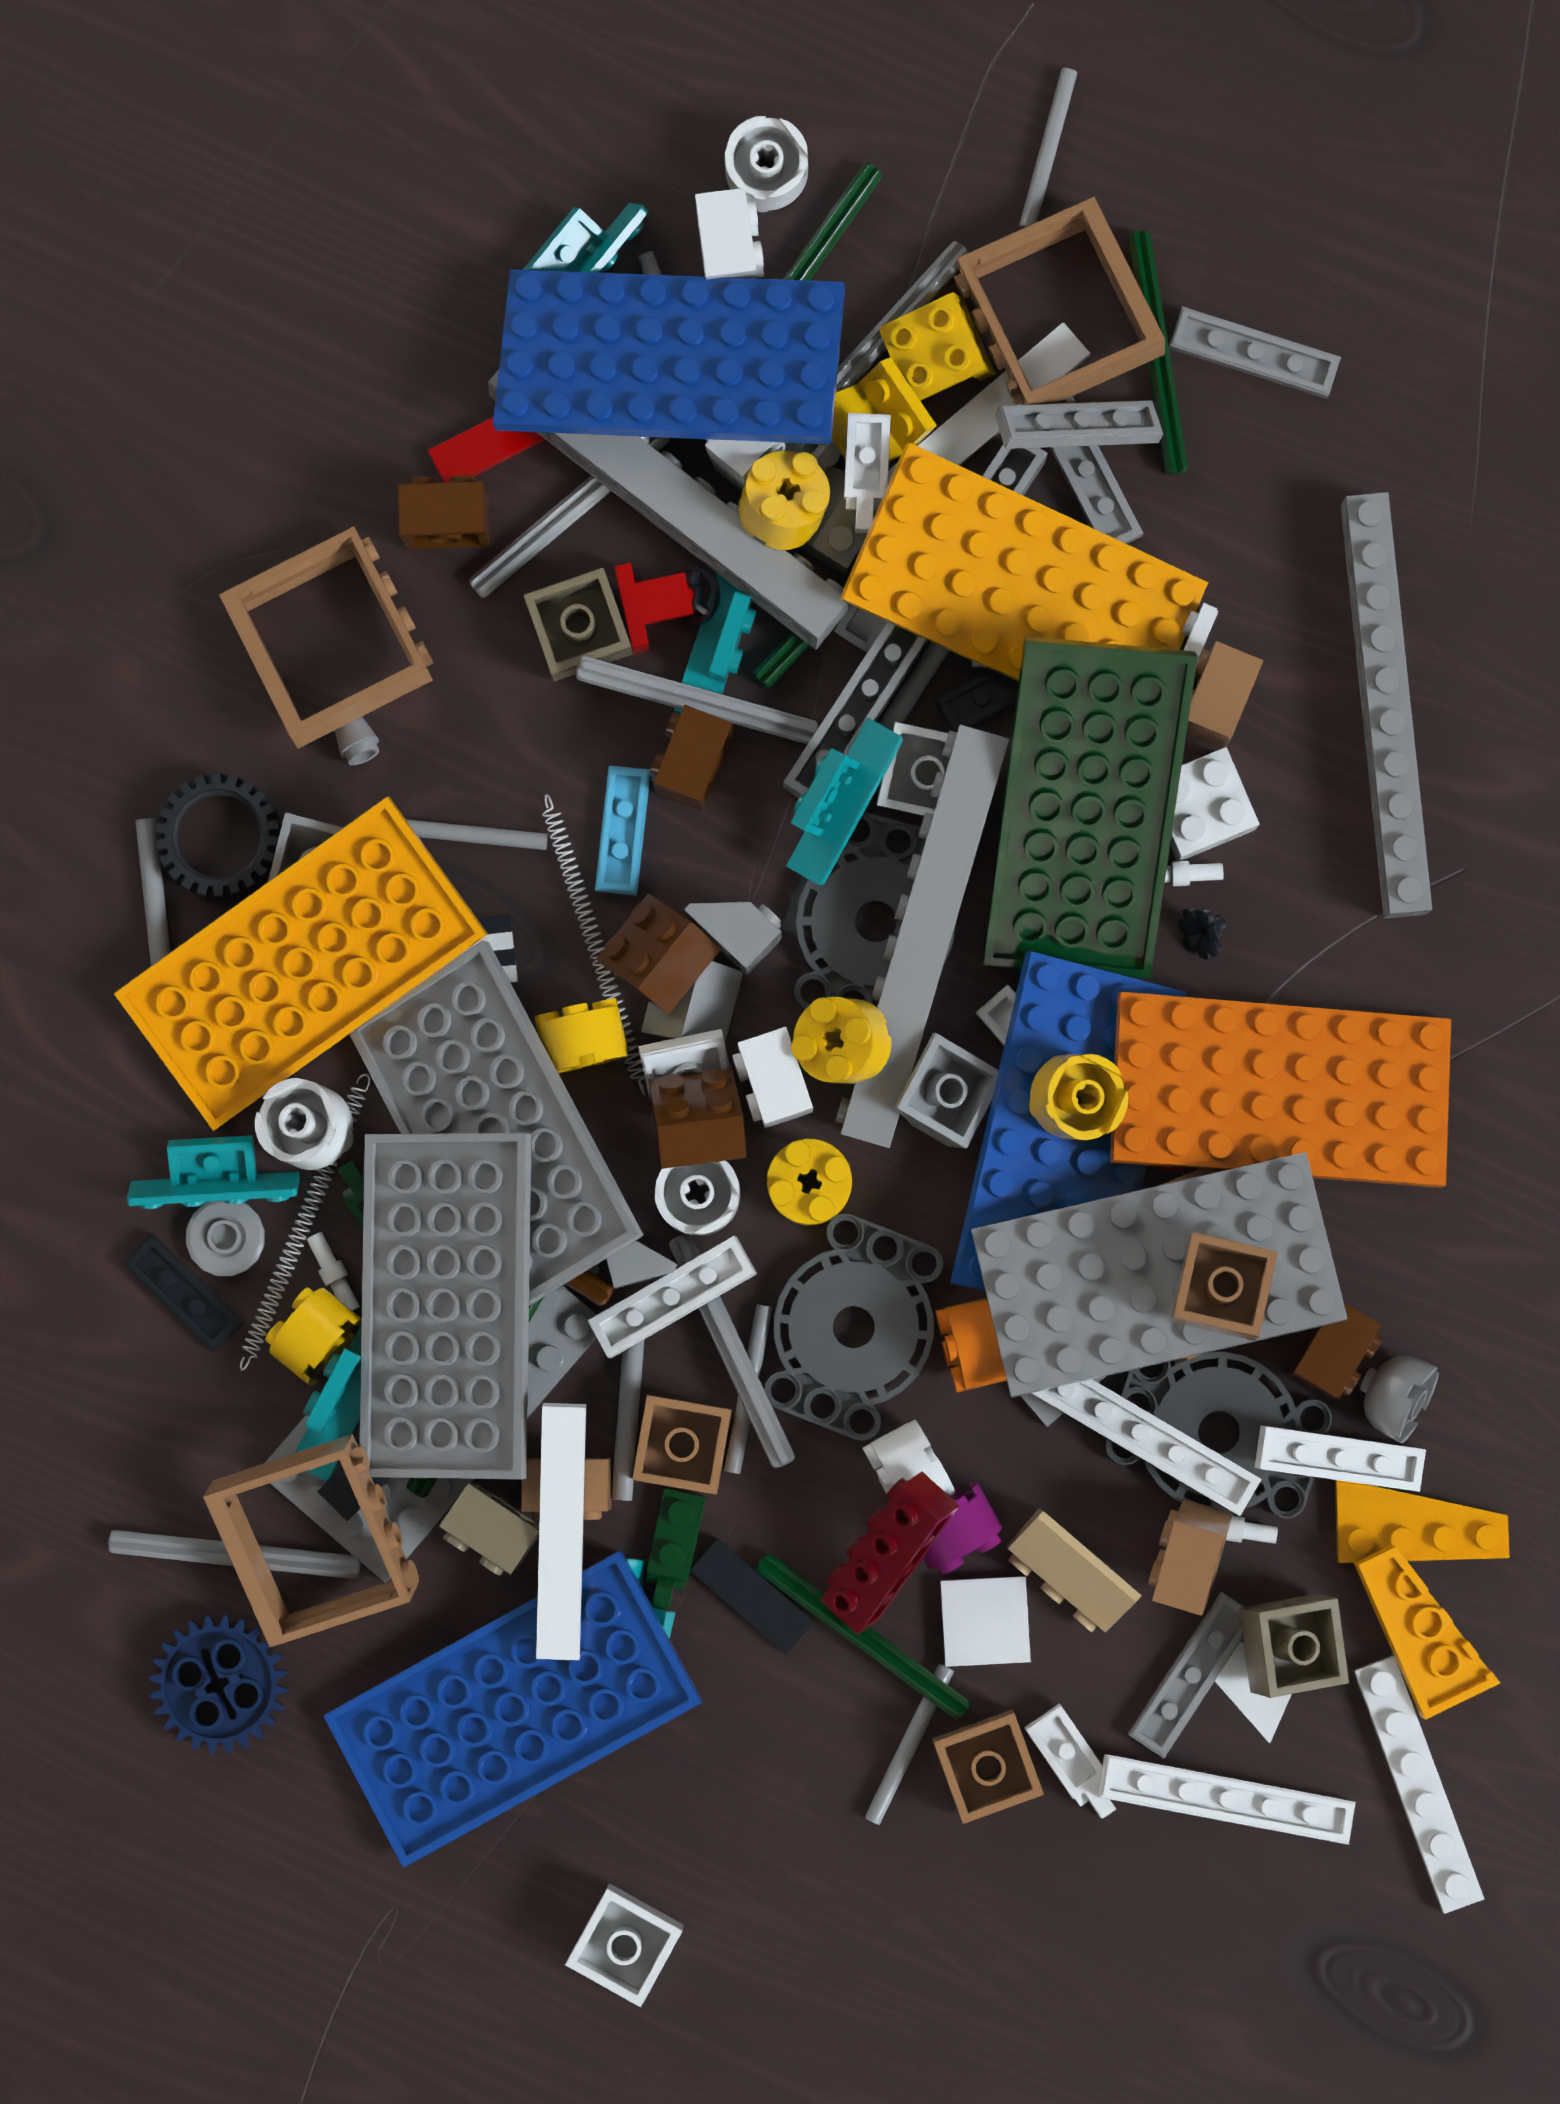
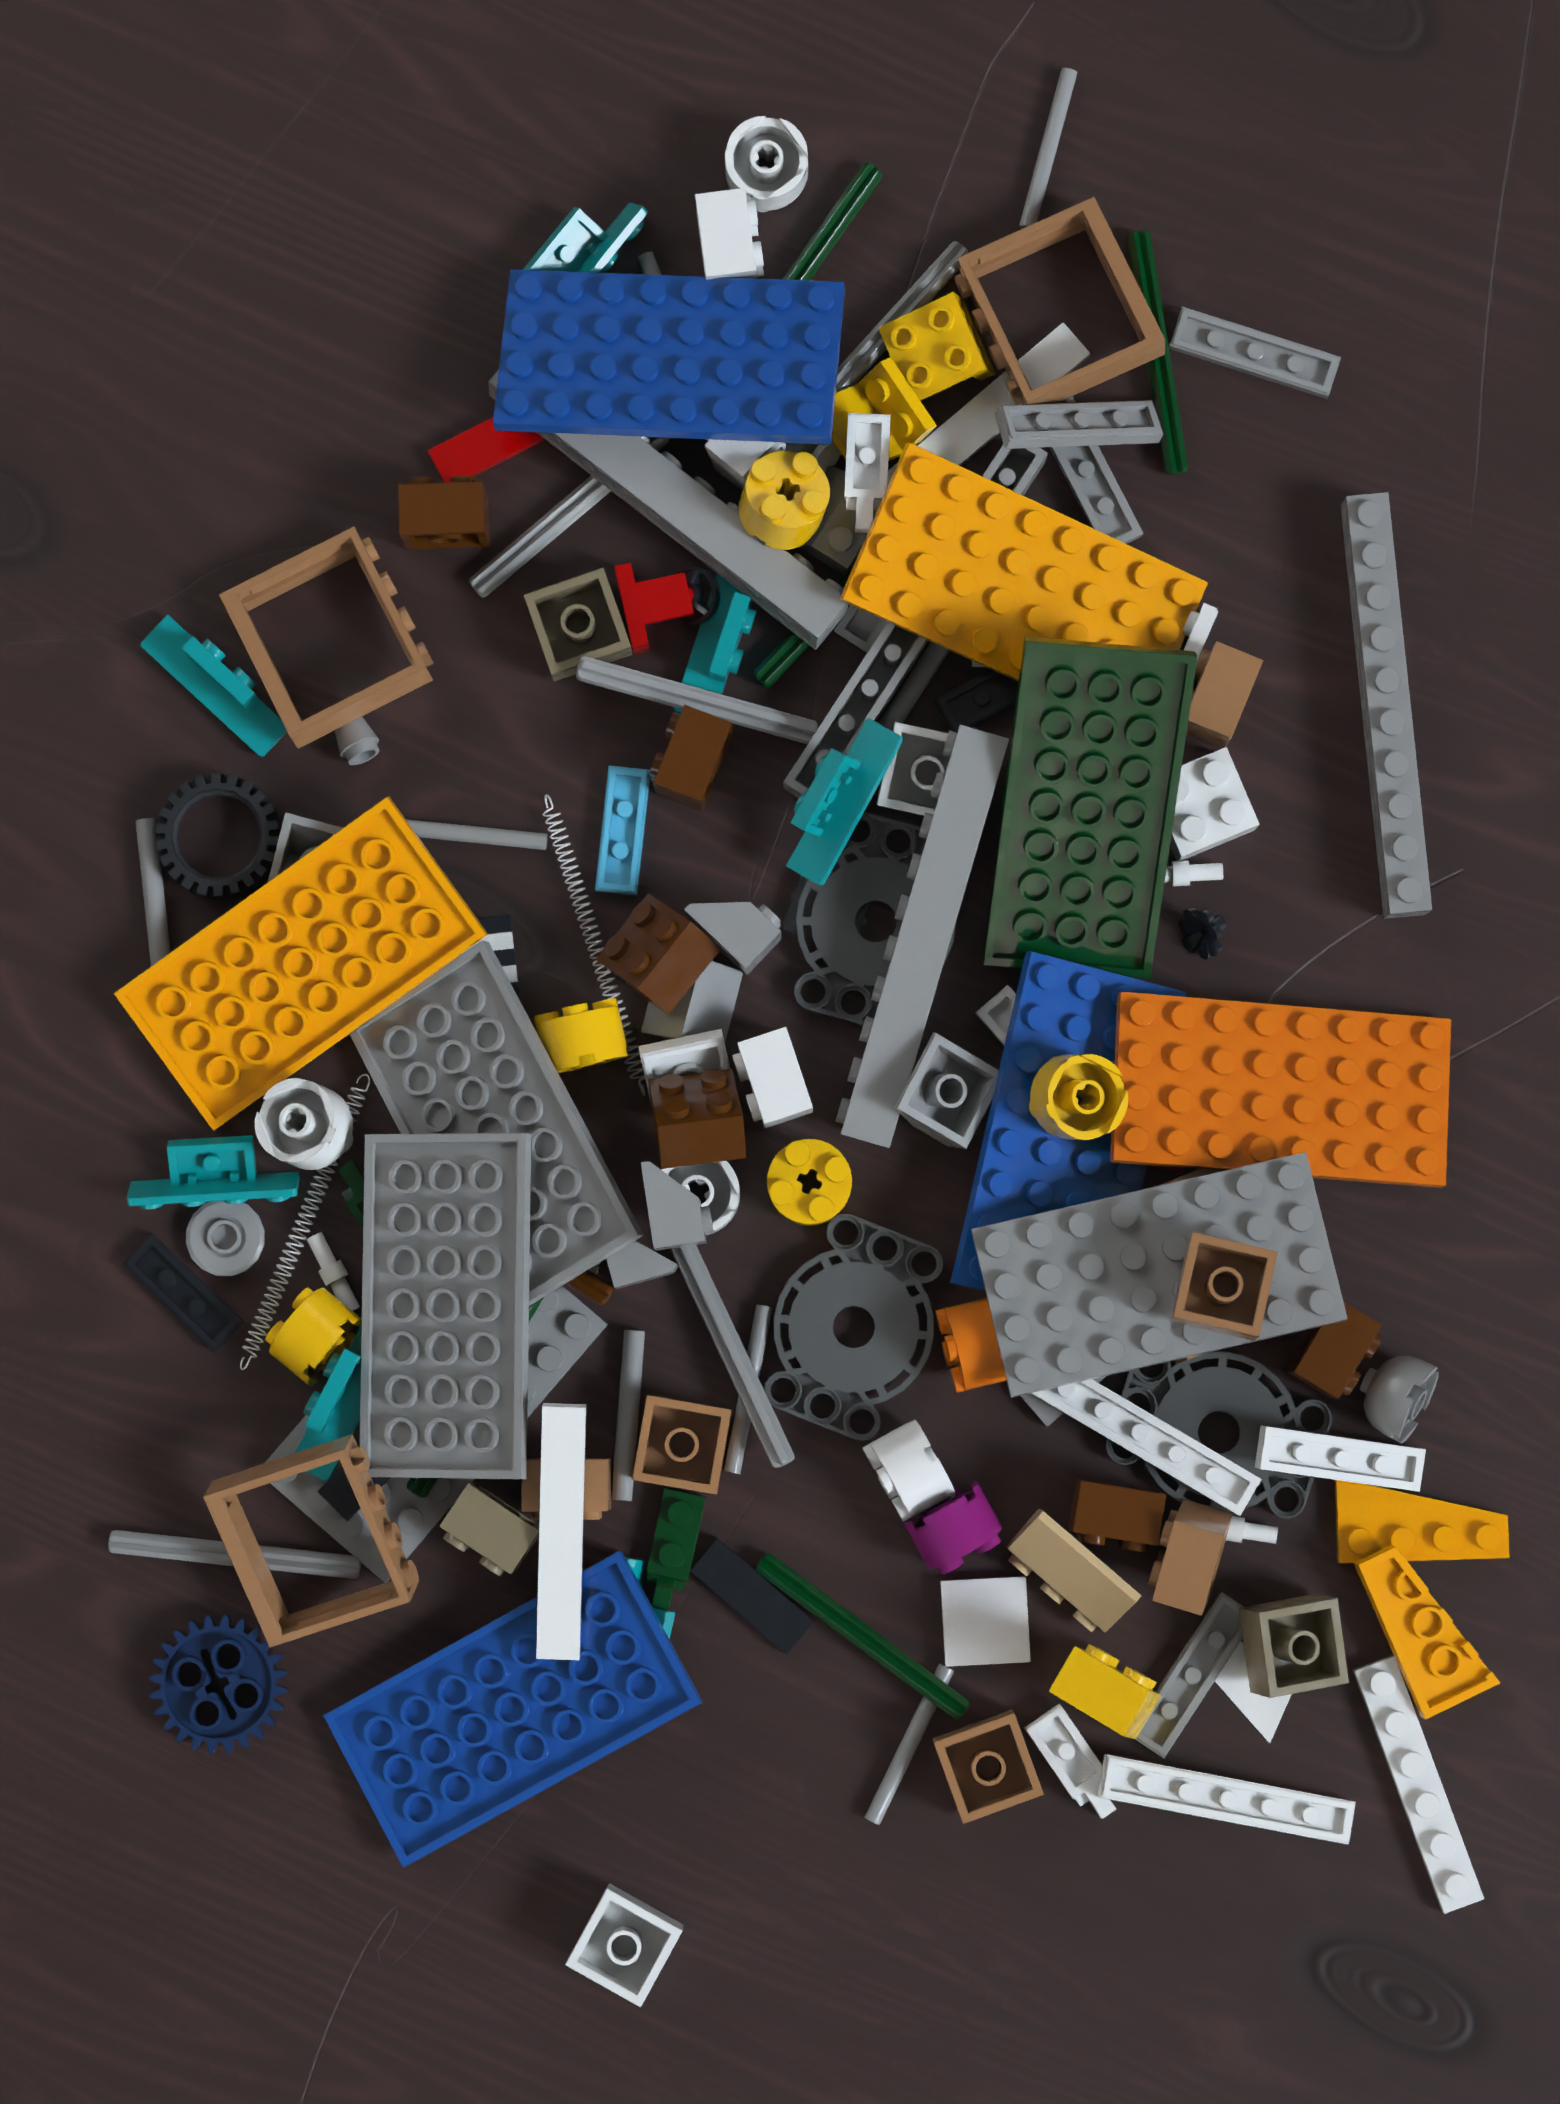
(214, 685): none -> teal bracket
(672, 1297): white plate -> none
(673, 1211): none -> light grey slope
(834, 1019): yellow brick -> none
(889, 1551): dark red brick -> none
(1104, 1692): none -> yellow brick
(1116, 1513): none -> reddish brown brick

